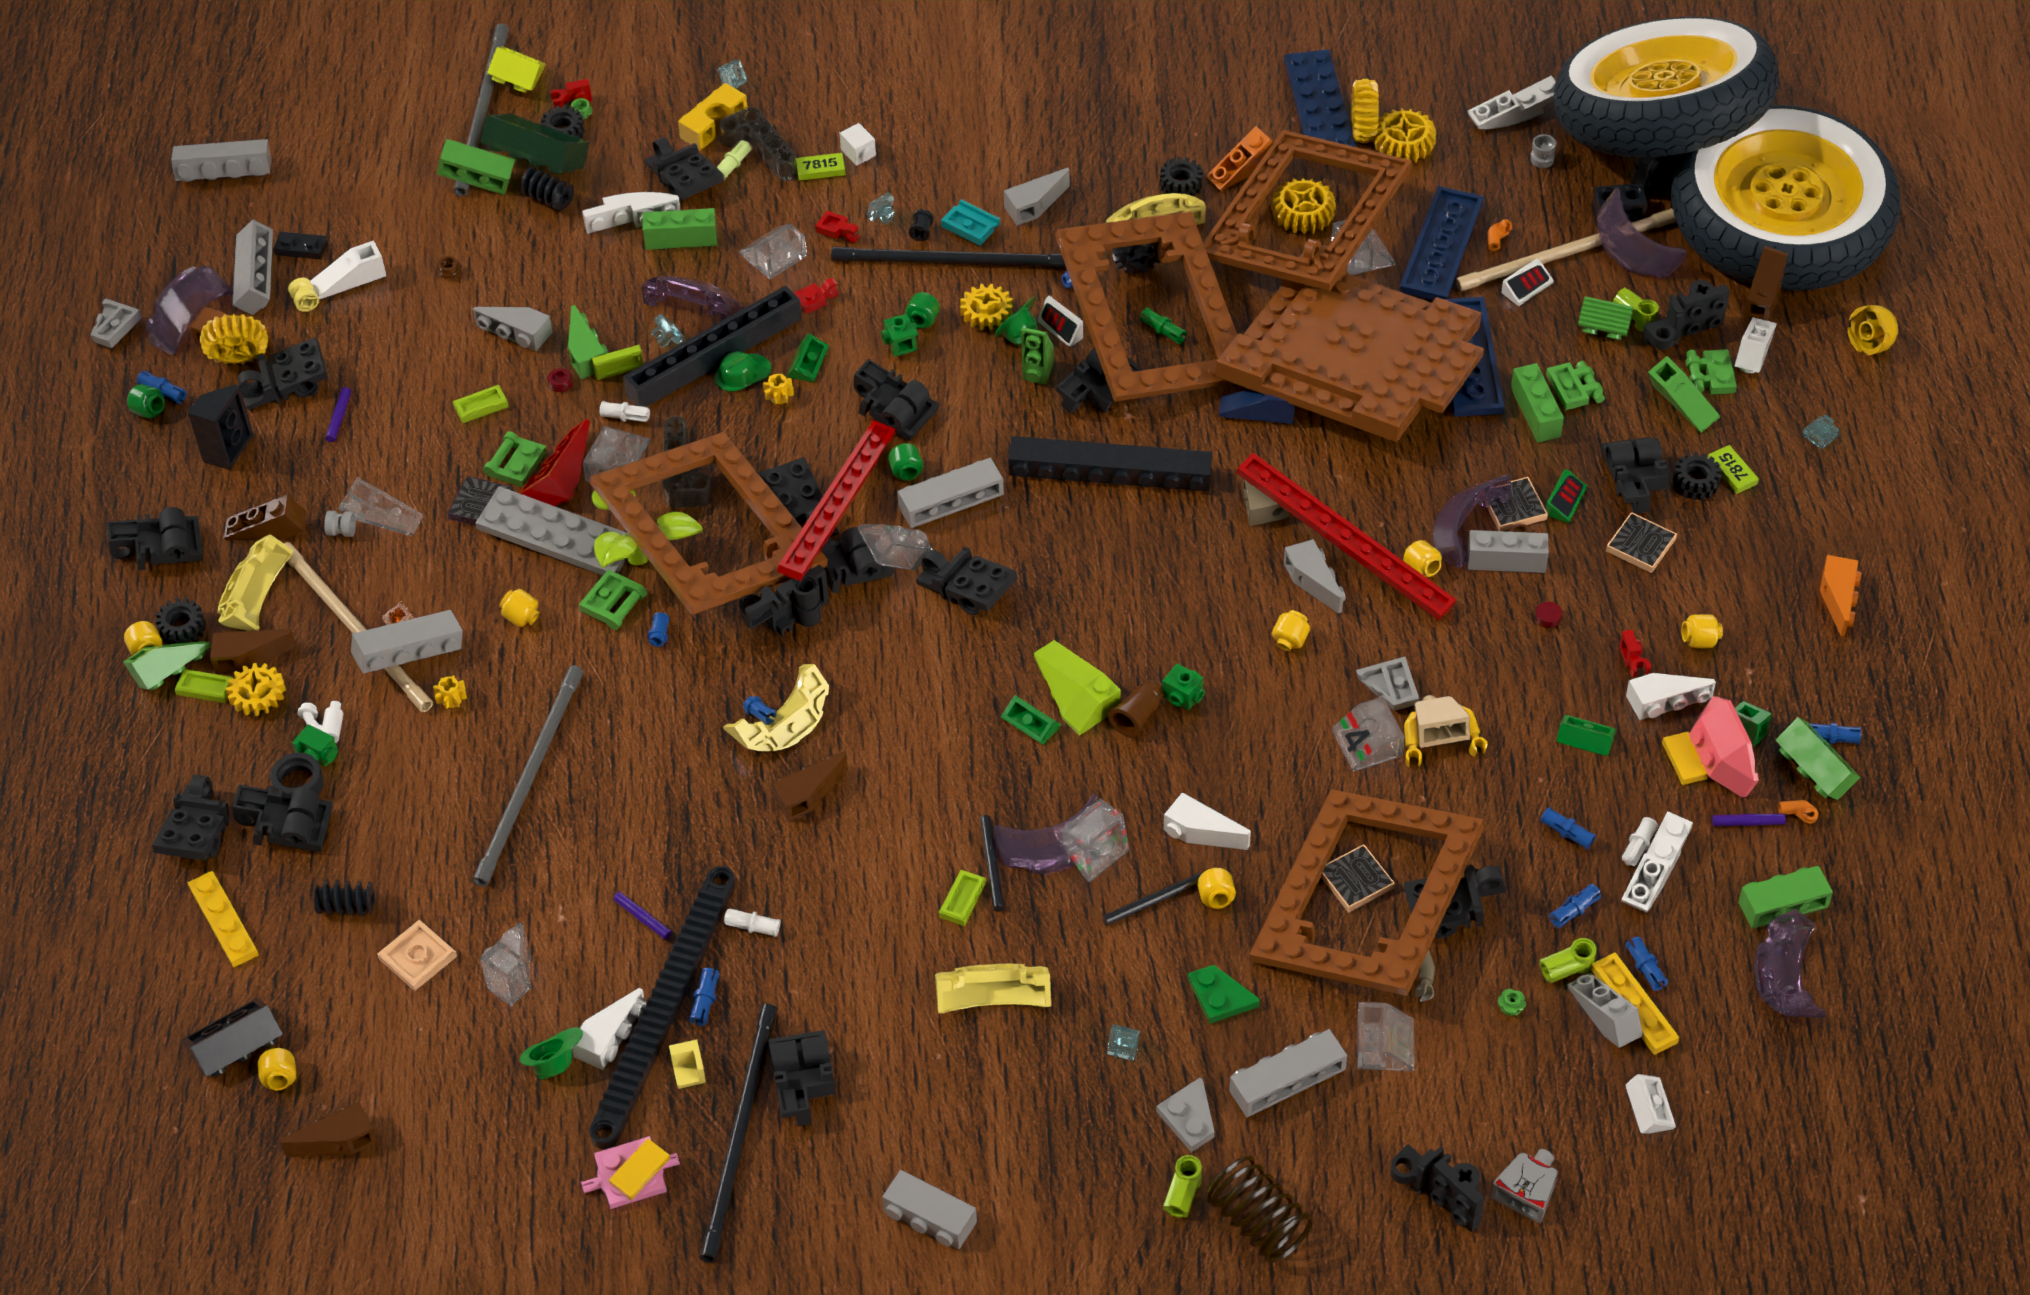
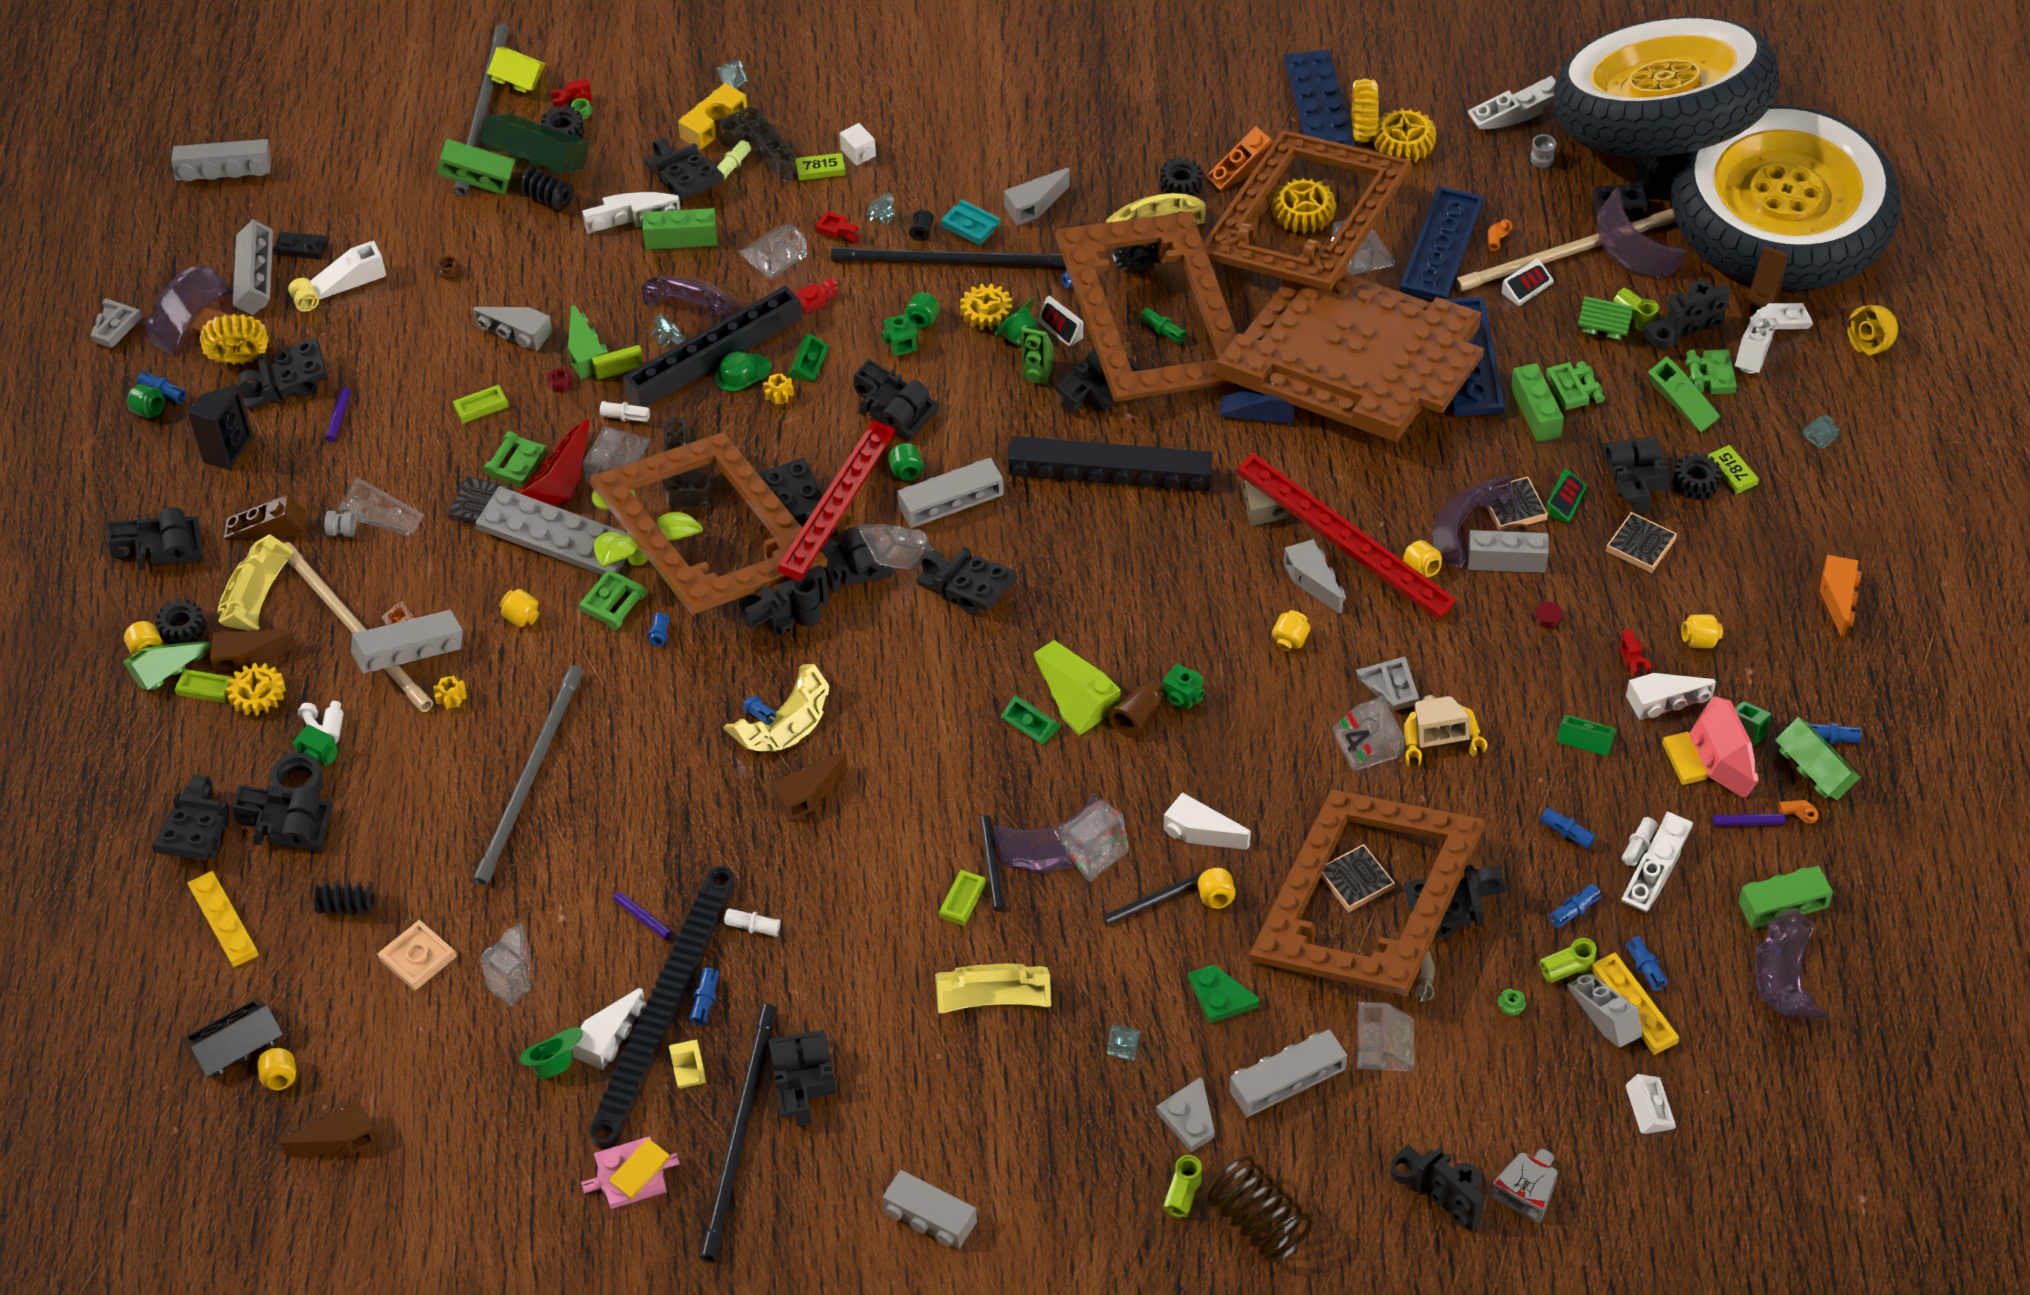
(1782, 316): none -> white hinge

